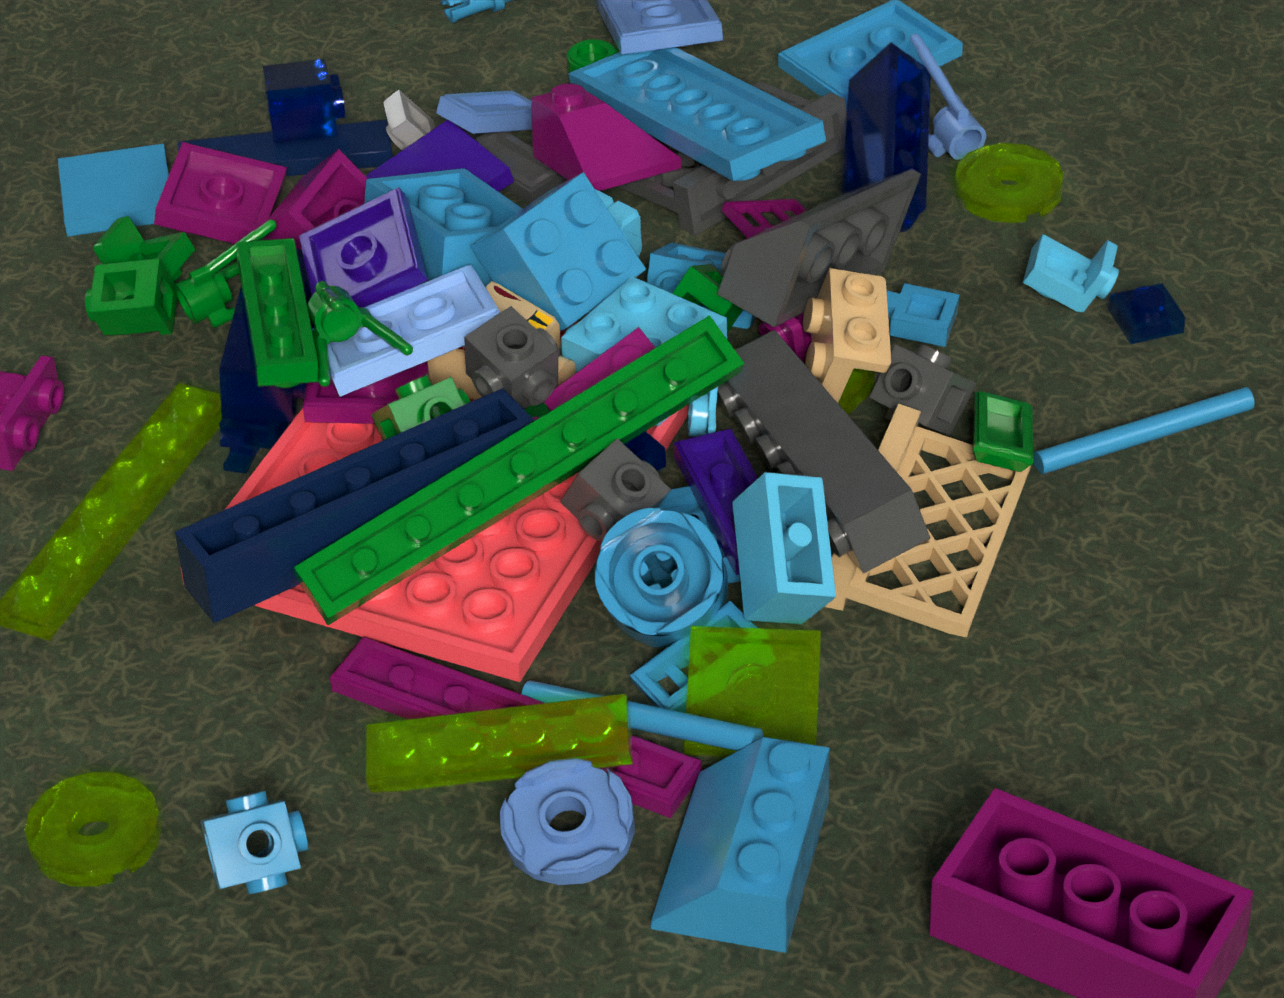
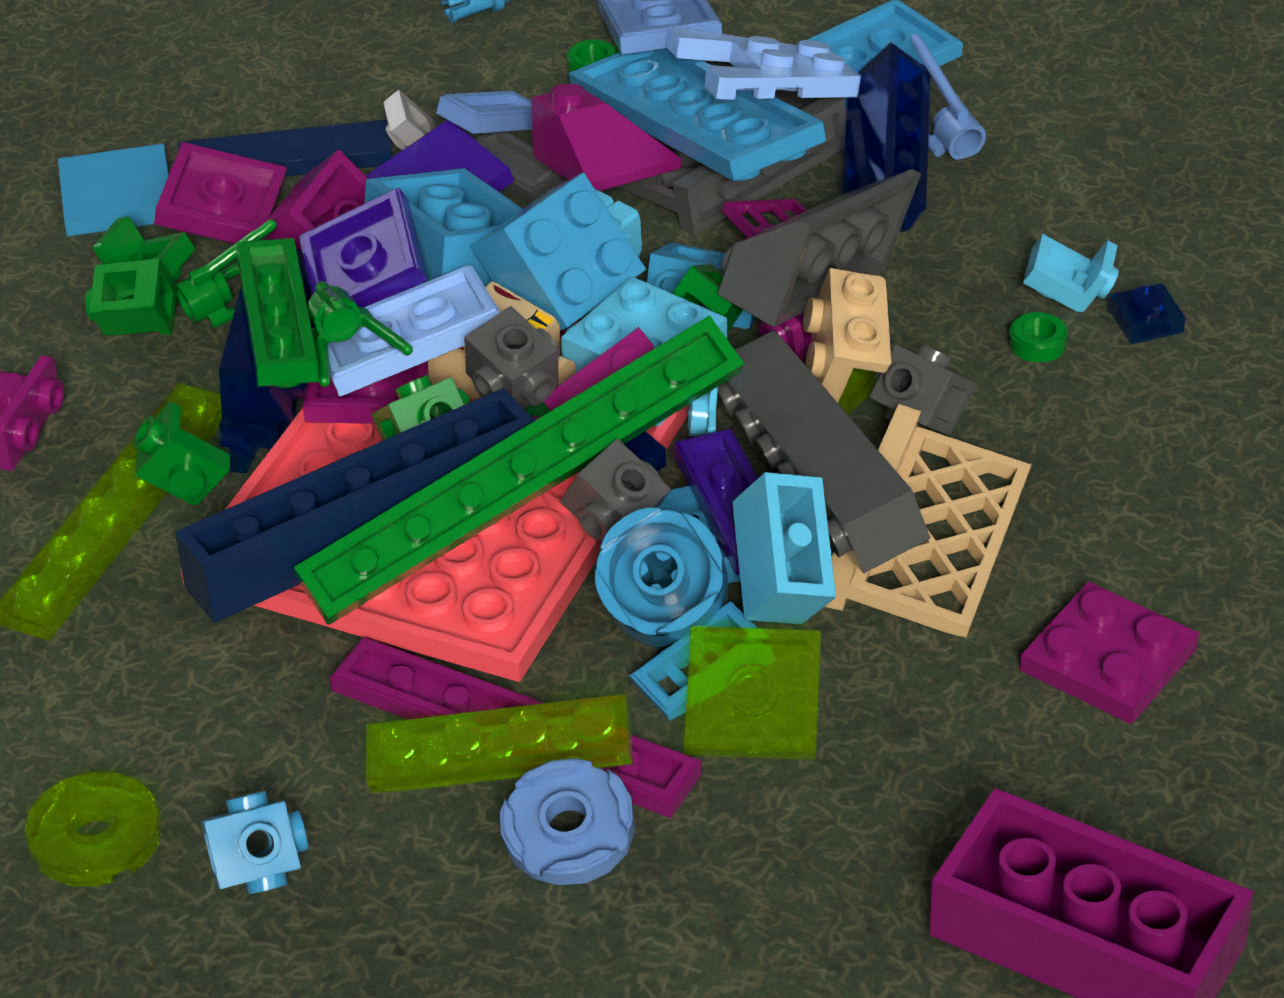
(177, 458): none -> green bracket
(302, 100): clear blue brick -> none
(661, 720): dark azure bar -> none
(747, 846): dark azure slope -> none
(765, 65): none -> light blue wing
(922, 314): dark azure plate -> none
(1002, 431): green tile -> none
(1035, 171): clear neon green tile -> none
(1038, 337): none -> green tile
(1109, 652): none -> magenta plate
(1143, 430): dark azure bar -> none

